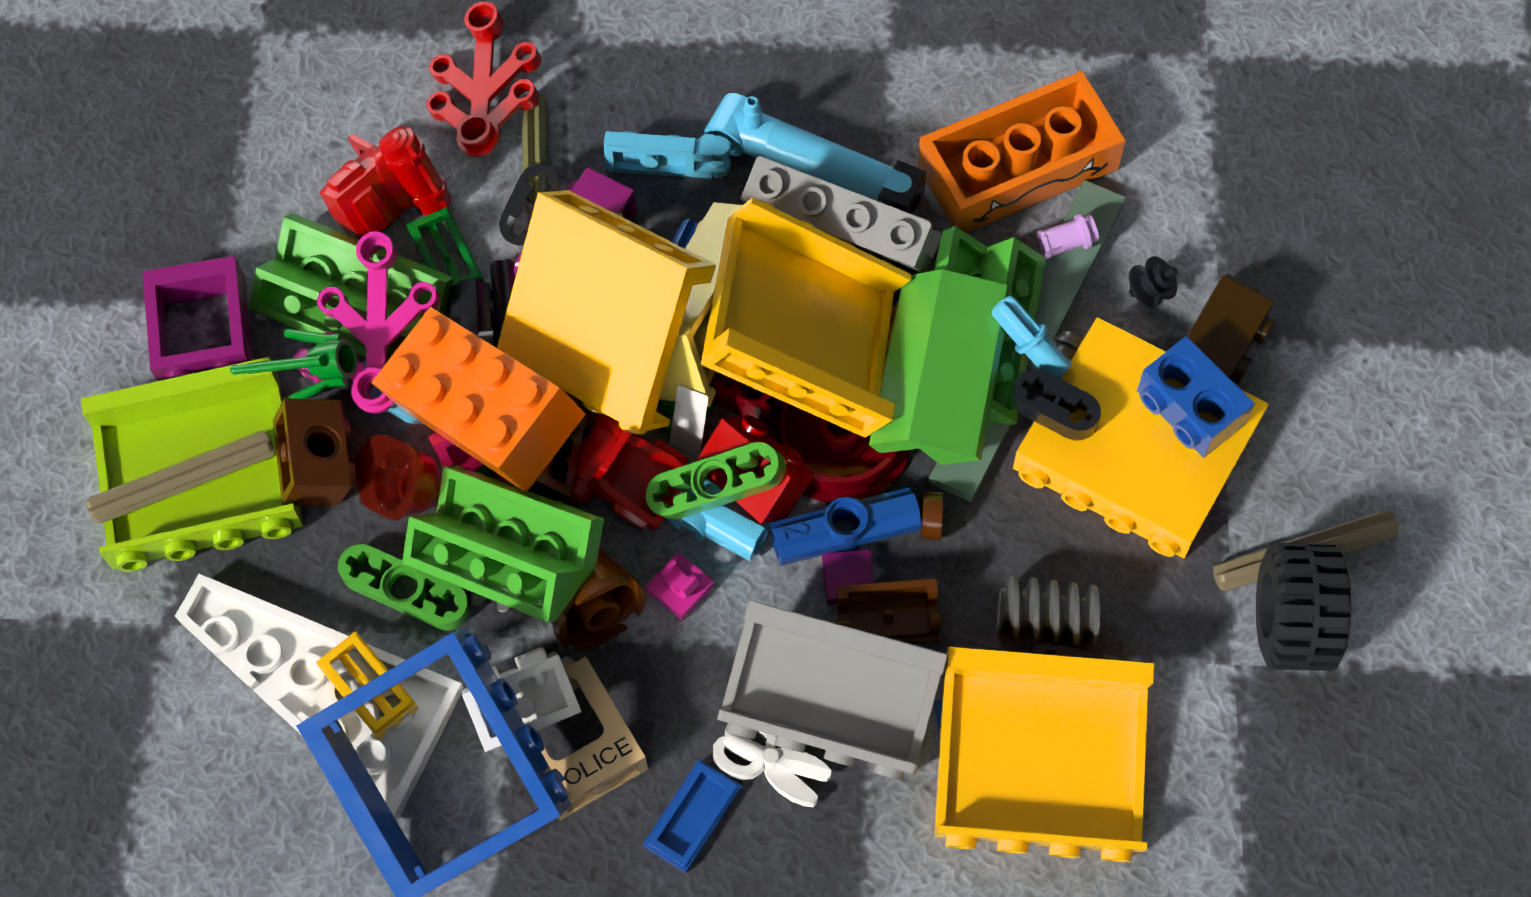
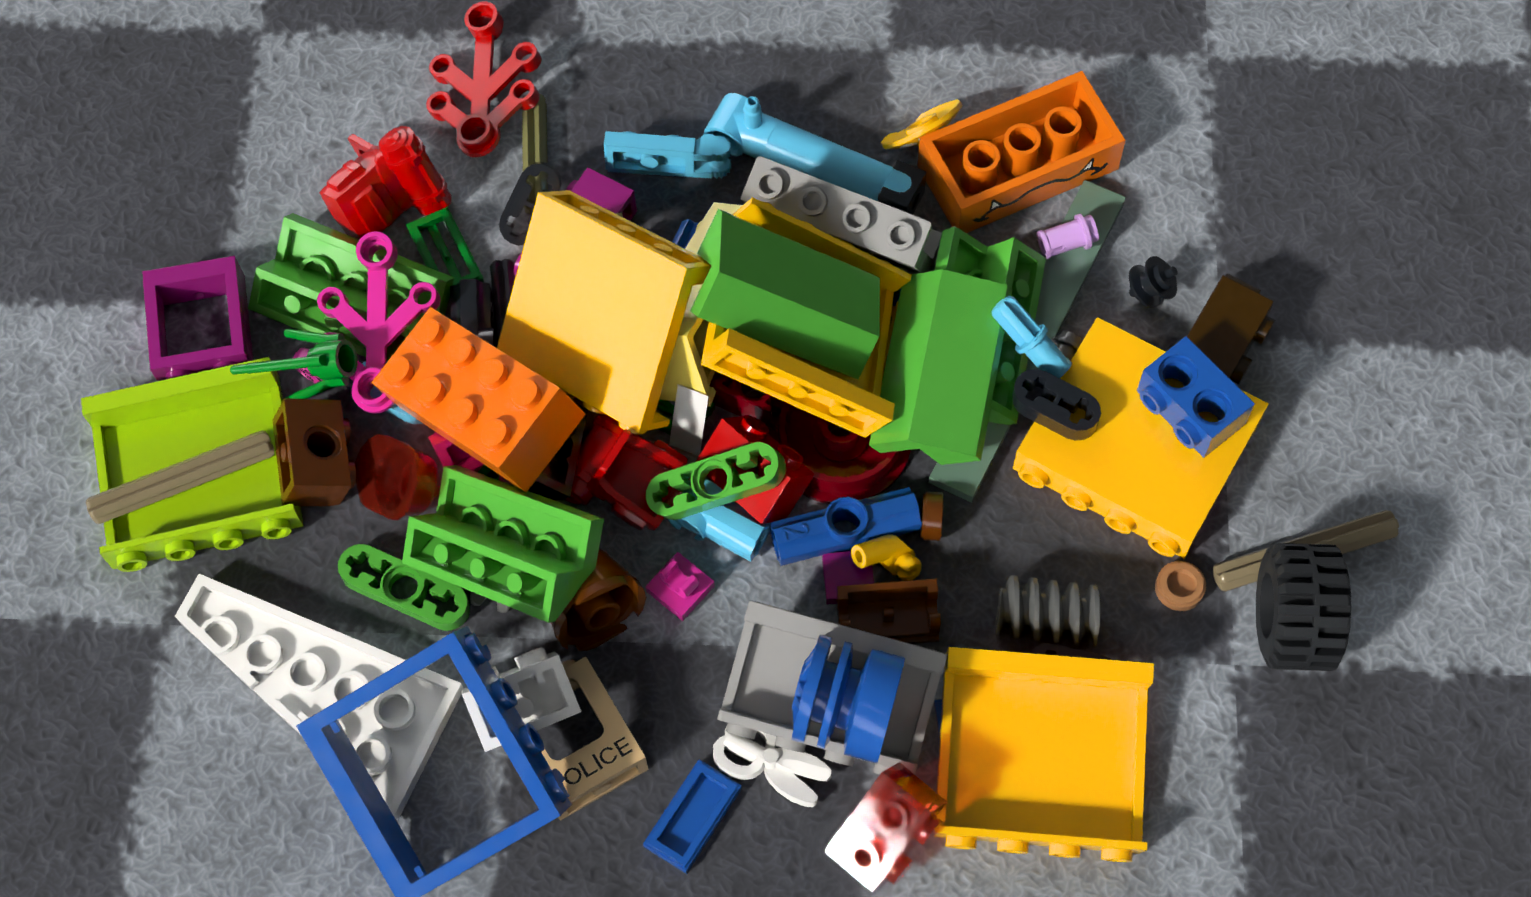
(391, 716): yellow tile -> none
(788, 295): none -> bright green slope
(847, 698): none -> blue wheel
(887, 827): none -> clear red brick
(890, 553): none -> yellow arm
(926, 123): none -> yellow dish
(1180, 585): none -> medium nougat tile

